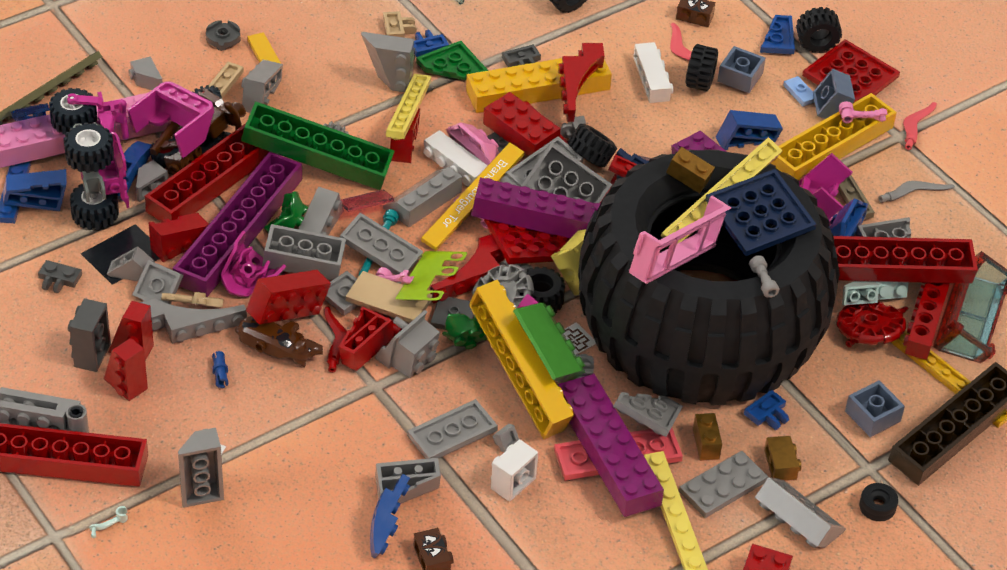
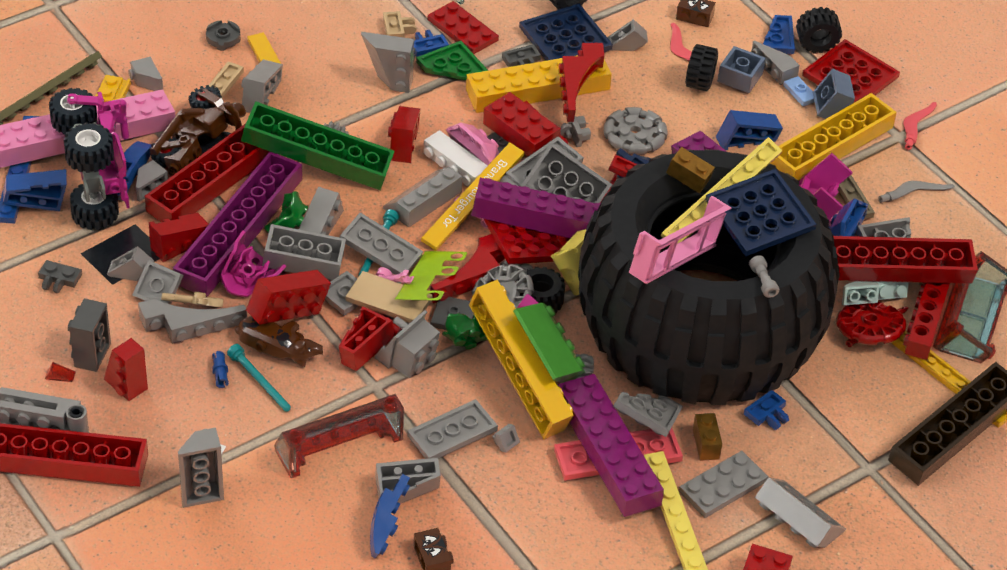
(36, 111): clear blue plate -> none
(59, 373): none -> clear red piece
(114, 88): none -> yellow plate
(121, 516): light aqua piece -> none
(136, 325): red wedge -> none
(176, 104): dark pink windscreen -> none
(237, 354): none -> teal piece
(339, 331): red piece -> none
(366, 200): clear pink piece -> none
(379, 416): none -> clear red windscreen
(408, 107): light yellow plate -> none
(463, 27): none -> red plate
(514, 470): white brick -> none
(579, 21): none -> dark blue piece
(579, 338): white sticker -> none
(592, 145): black tyre -> none
(629, 37): none -> light grey slope
(646, 130): none -> light grey plate
(652, 72): white brick -> none
(777, 64): none -> light grey slope
(782, 458): pearl gold brick -> none
(848, 113): bright pink brick -> none
(874, 408): sand blue brick -> none
(882, 492): black tyre -> none

